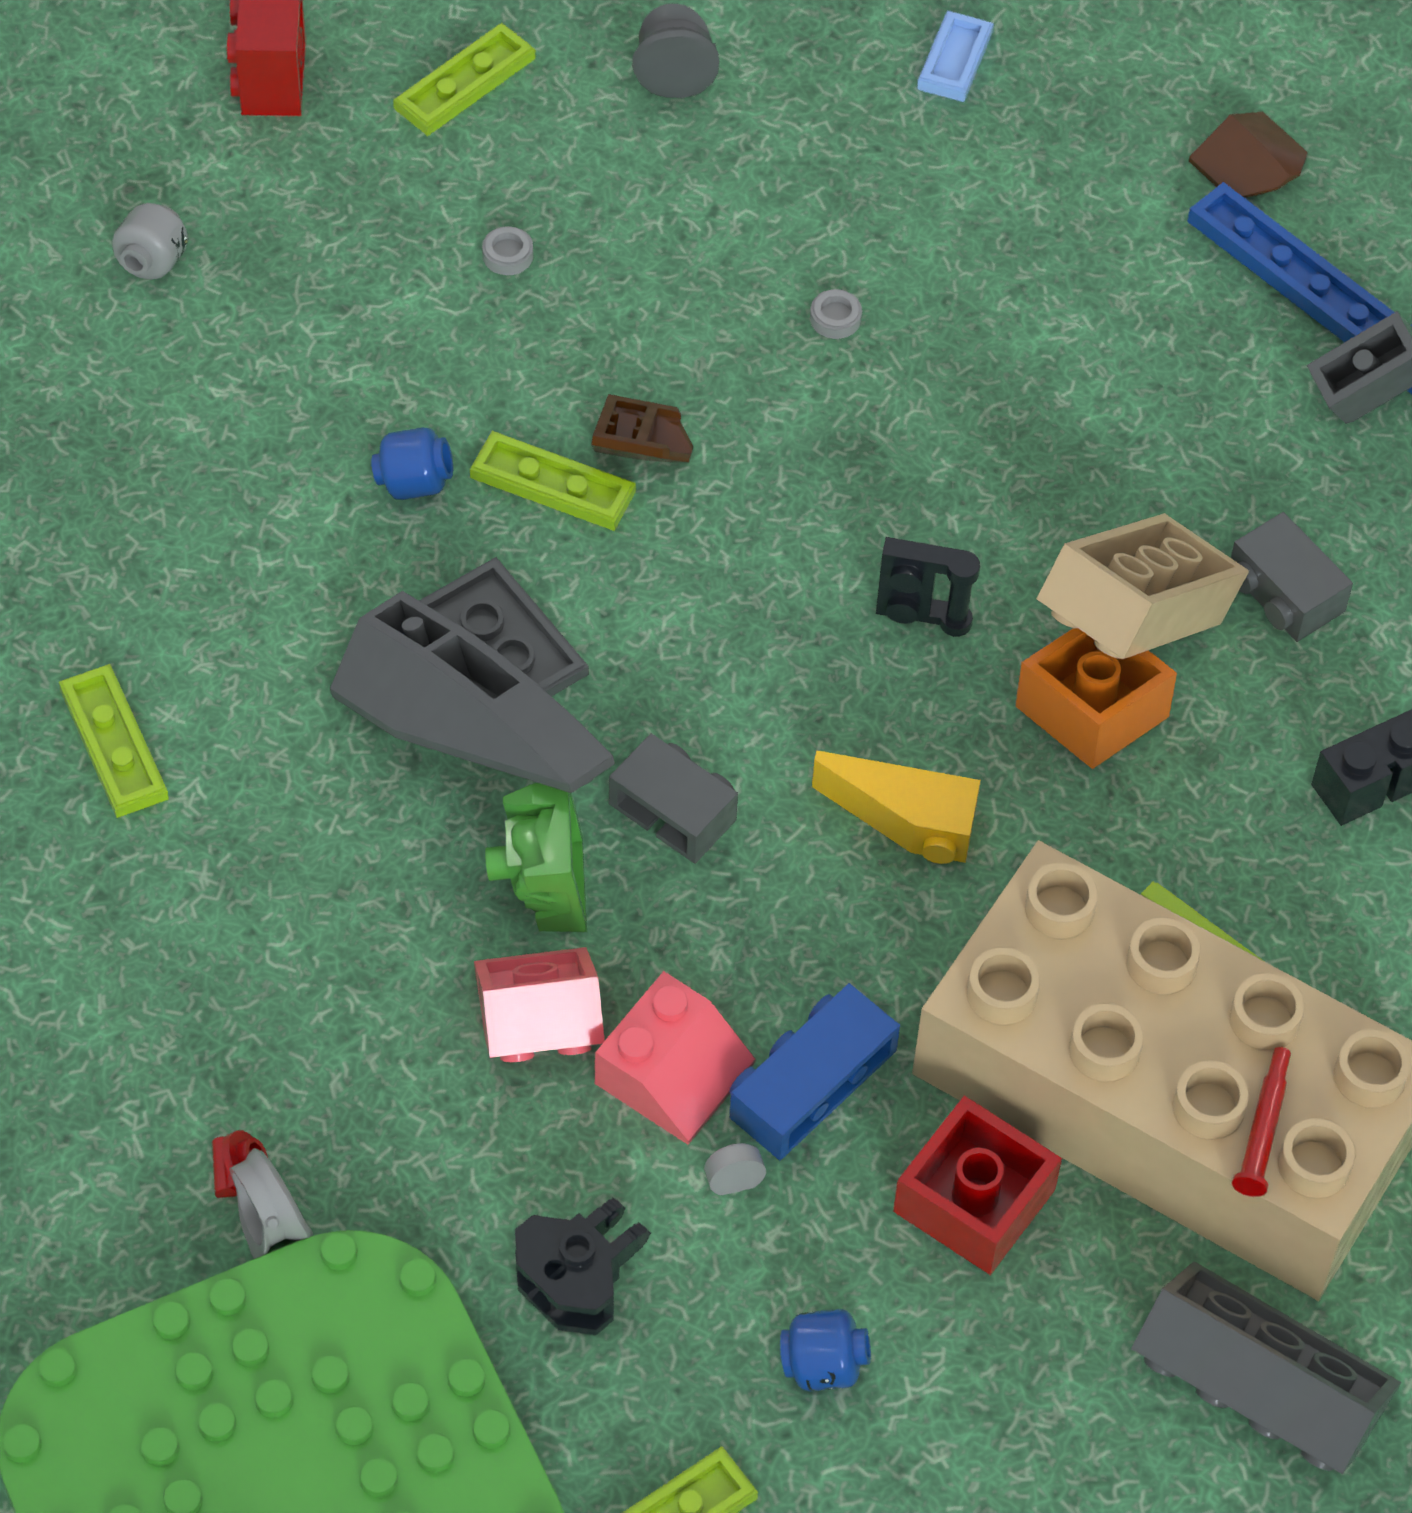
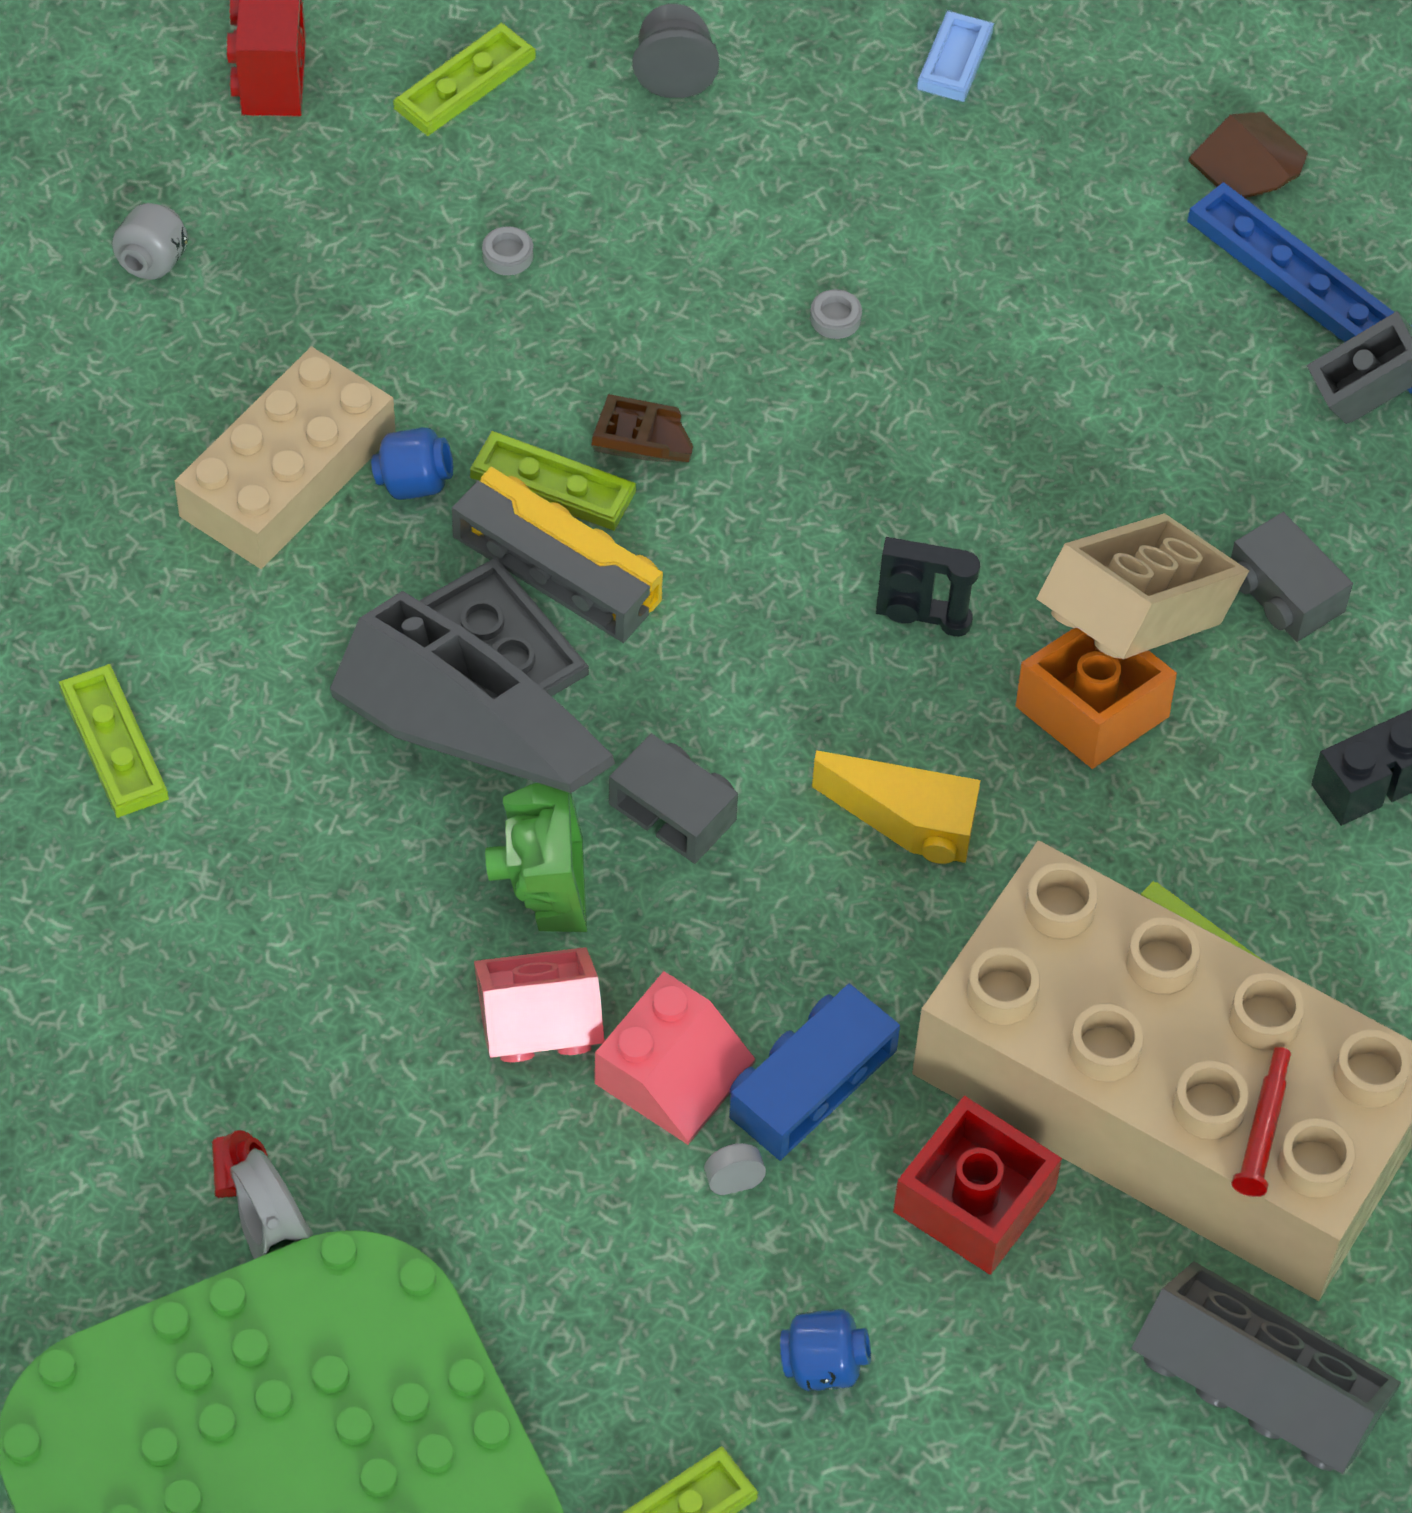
(285, 457): none -> tan brick
(558, 554): none -> dark grey piece
(571, 1267): black hinge -> none

